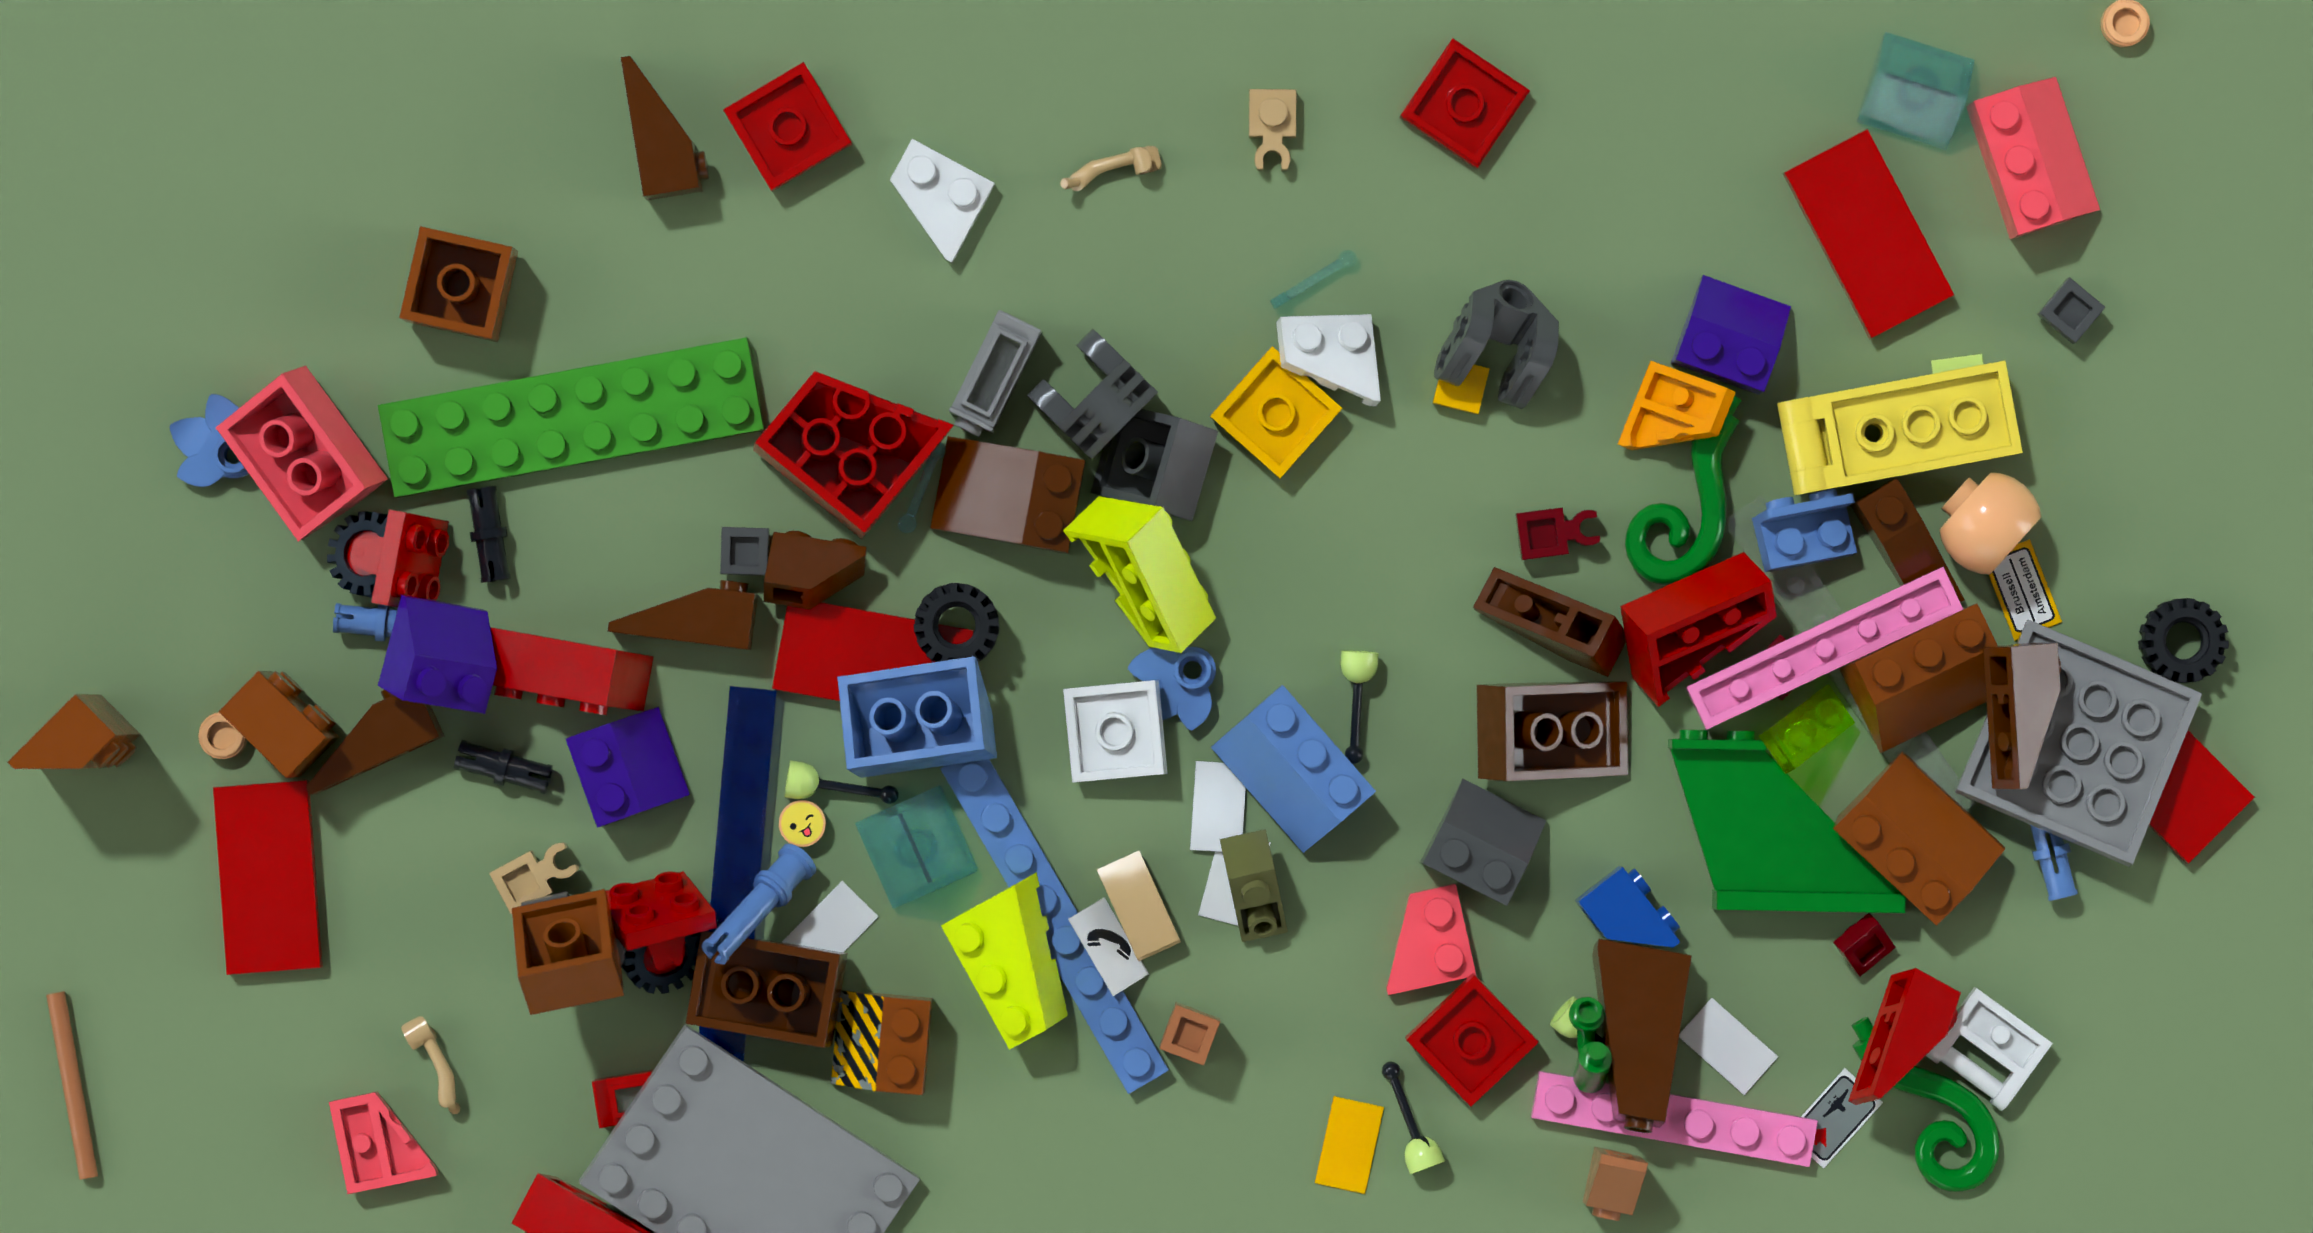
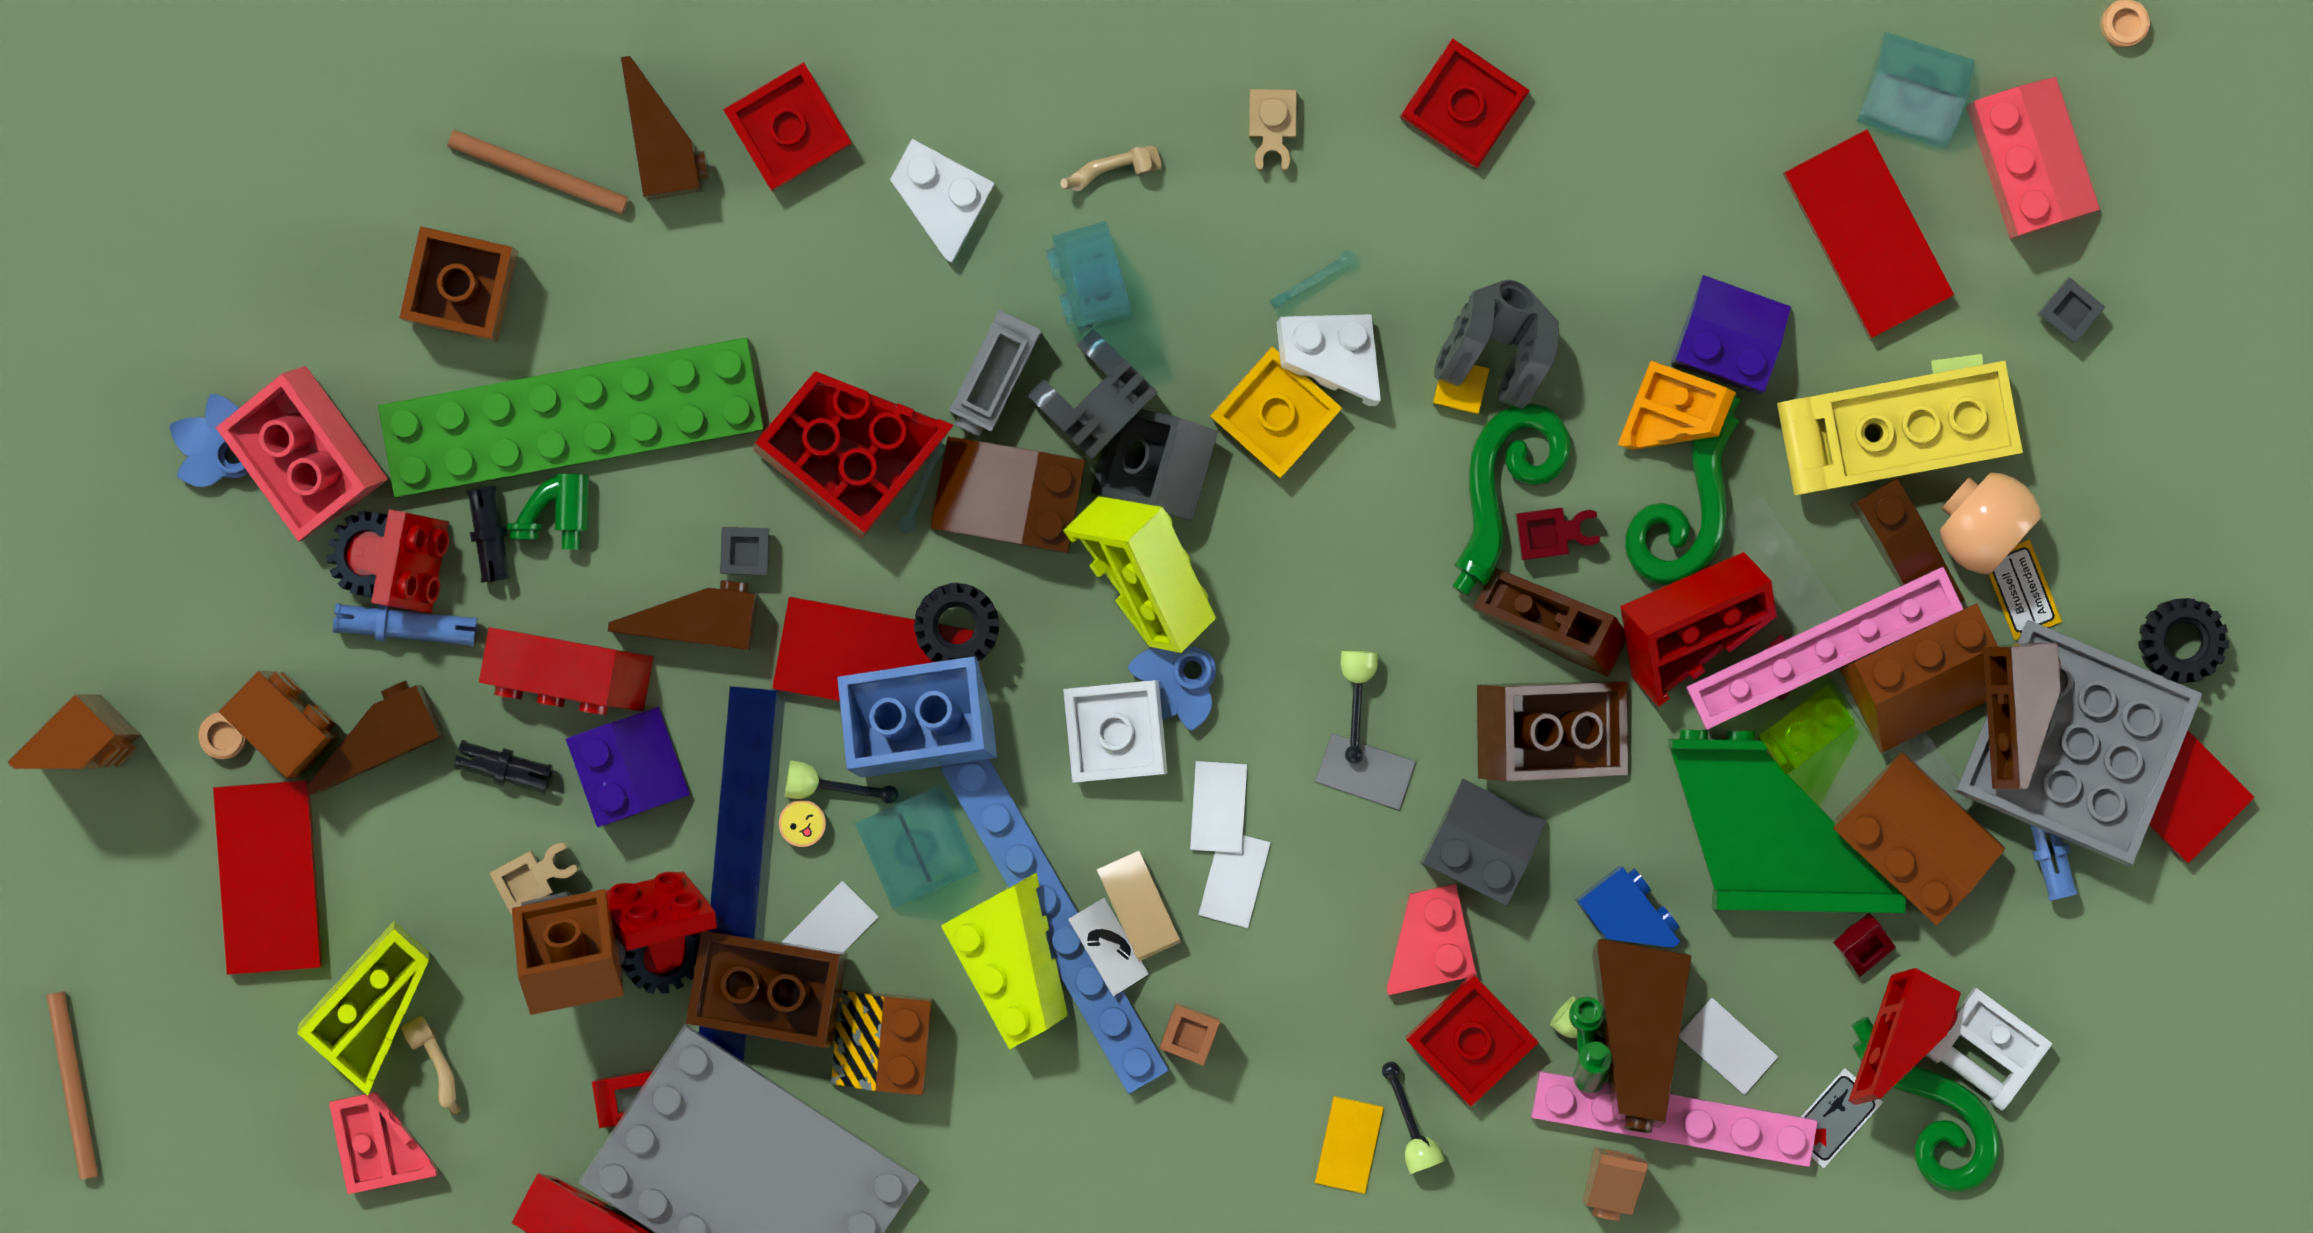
(364, 1008): none -> neon yellow wedge
(440, 655): dark purple slope -> none
(538, 171): none -> nougat bar
(571, 510): none -> green plant
(771, 890): medium blue pin -> none
(810, 569): reddish brown slope -> none
(1091, 278): none -> clear light blue brick
(1253, 885): olive slope -> none
(1293, 769): medium blue slope -> none
(1377, 777): none -> light grey sticker
(1486, 541): none -> green plant
(1804, 531): medium blue bracket -> none

